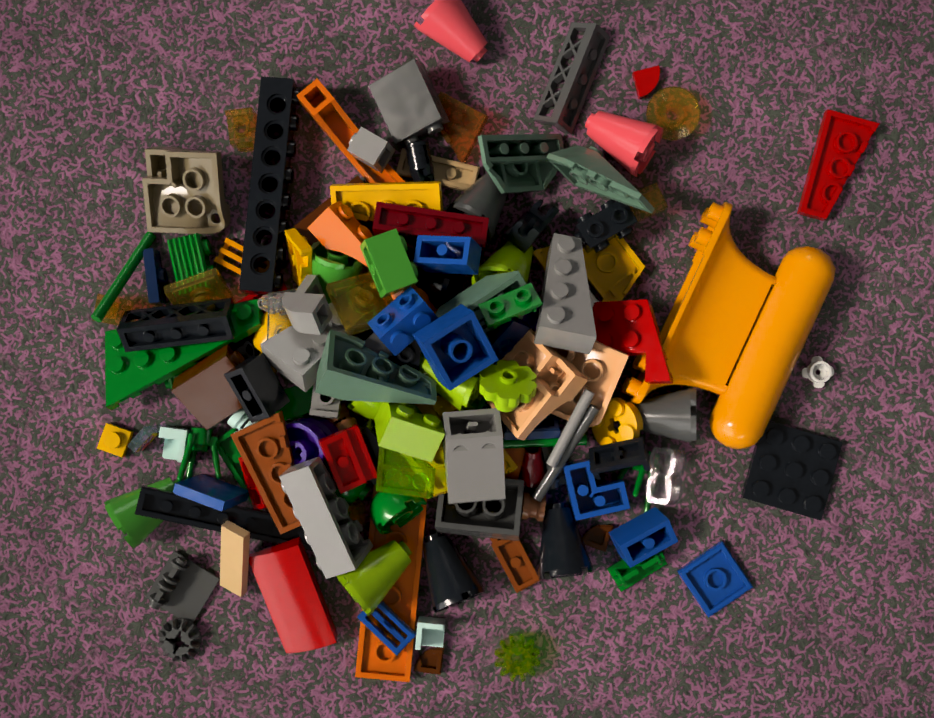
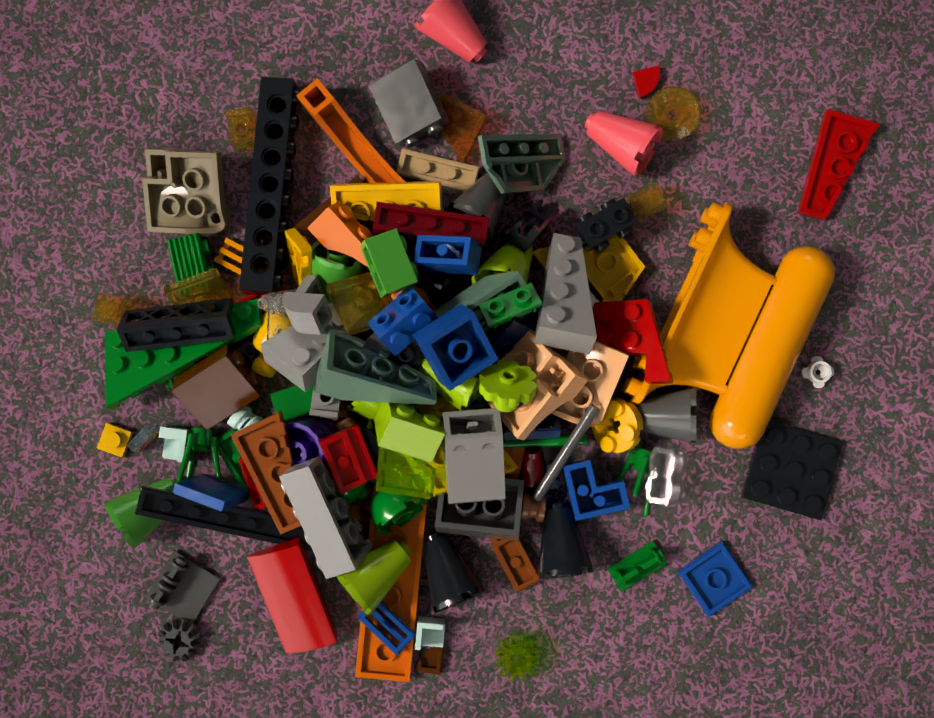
(123, 277): green bar -> none
(155, 276): dark blue plate -> none
(234, 558): tan tile -> none
(257, 388): black brick -> none
(370, 149): light grey brick -> none
(420, 161): black hinge -> none
(570, 428): light grey bar -> none
(577, 76): dark grey fence -> none
(592, 173): sand green wedge -> none
(598, 536): reddish brown tile -> none
(618, 456): black hinge -> none
(643, 537): blue brick -> none

